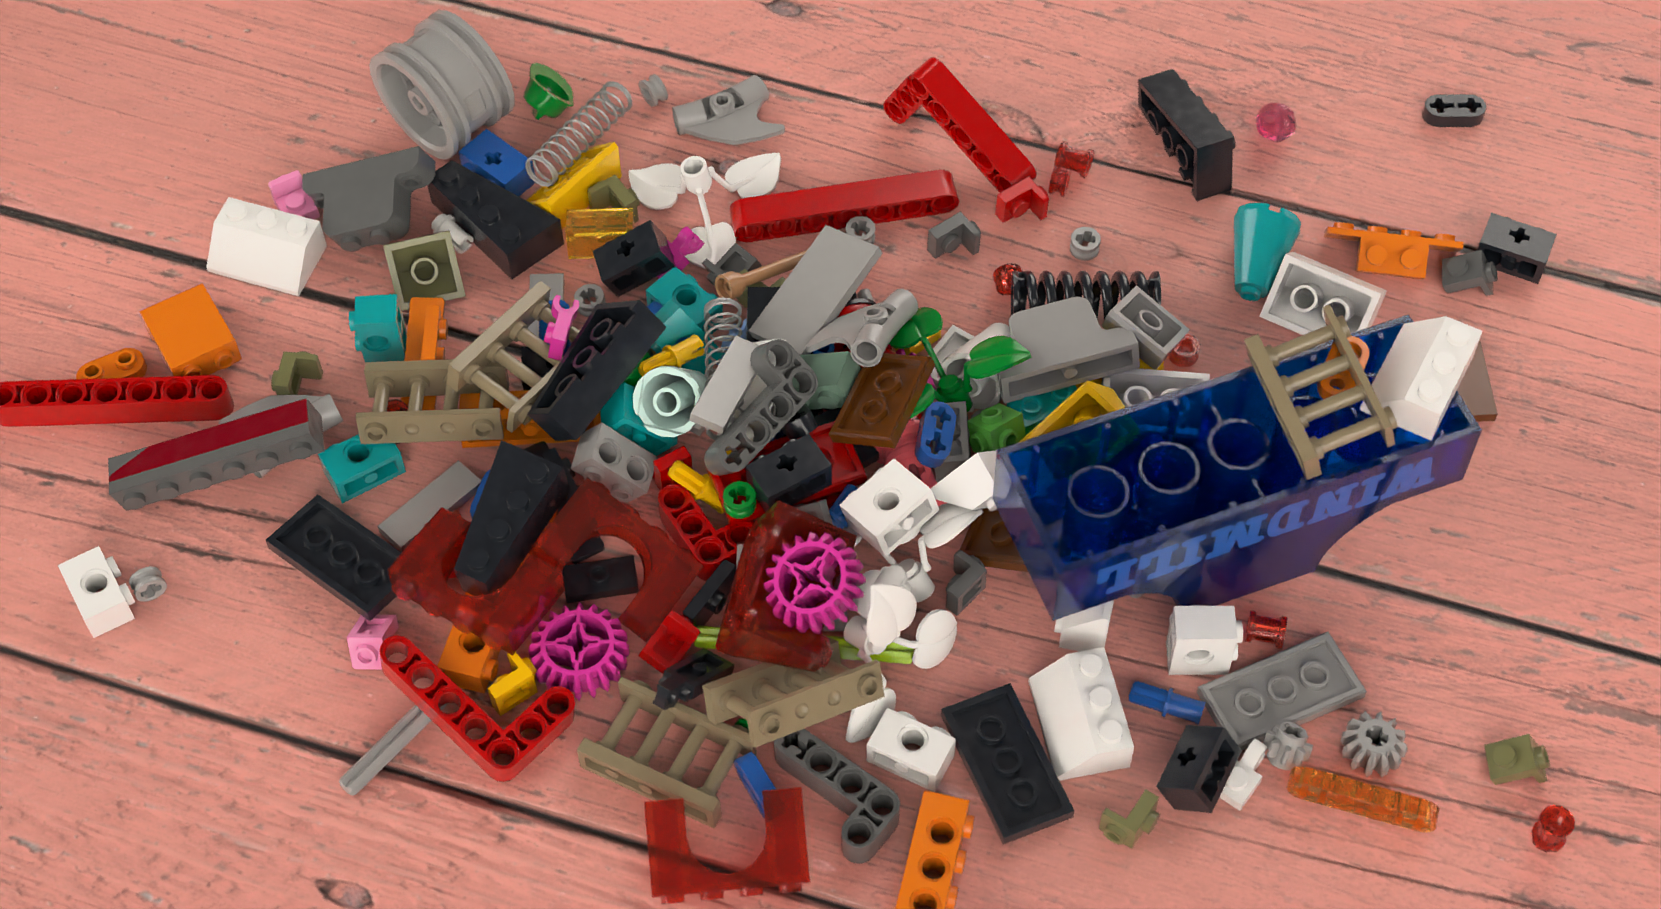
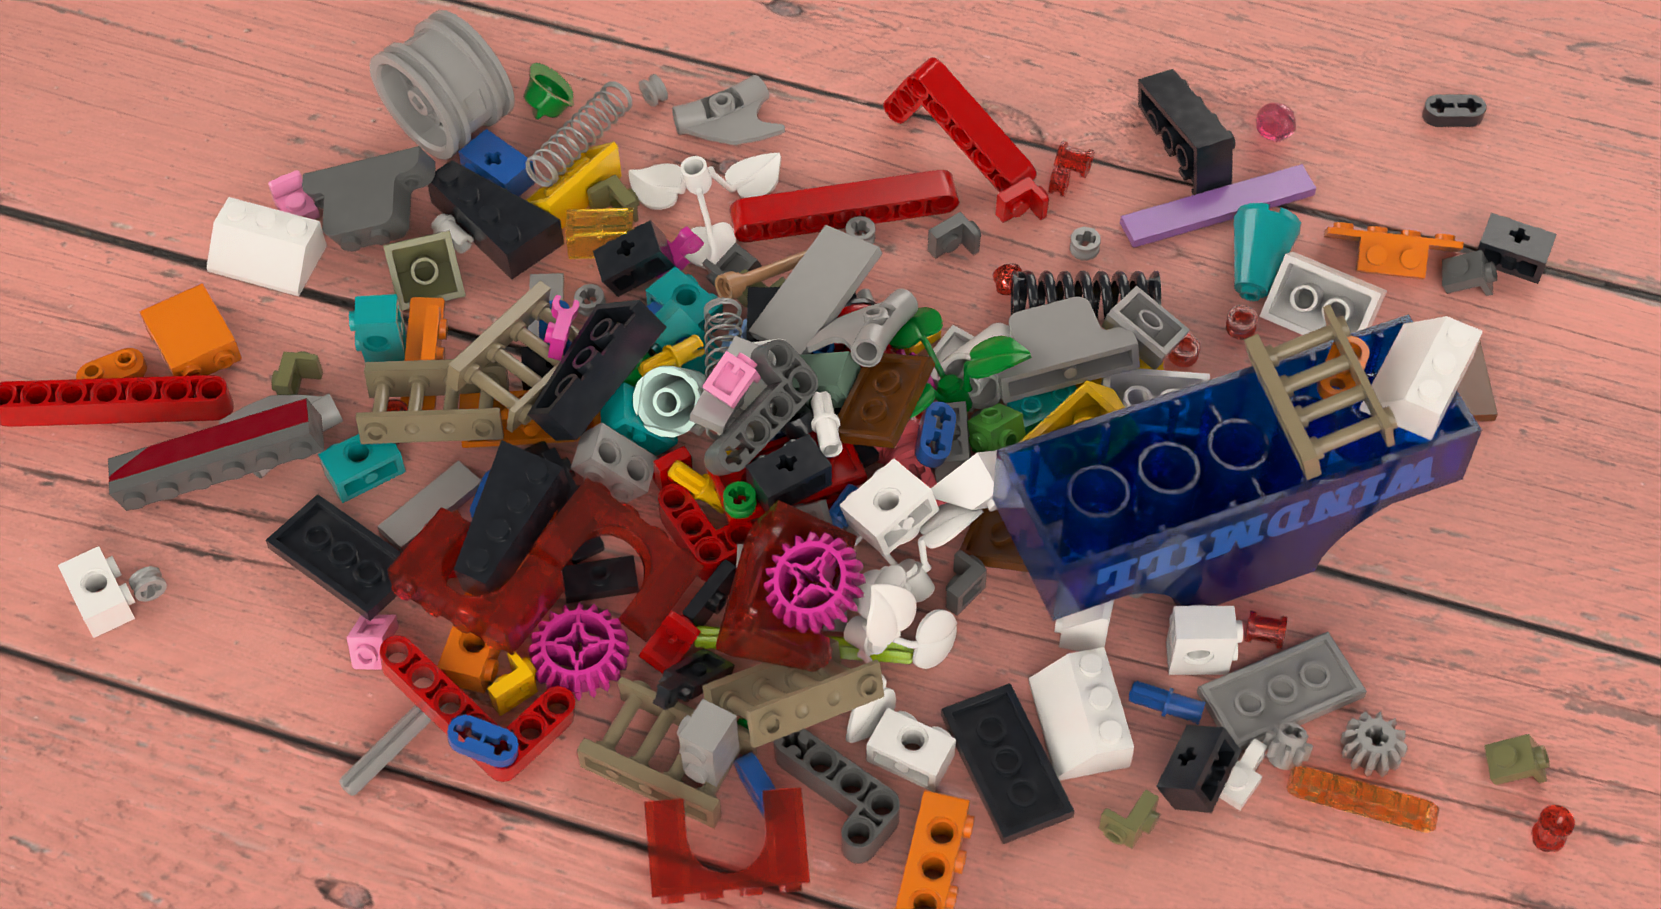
(486, 733): none -> blue beam
(708, 742): none -> light grey brick
(731, 378): none -> bright pink bracket
(826, 424): none -> white axle
(1216, 205): none -> medium lavender tile
(1243, 314): none -> clear red bush

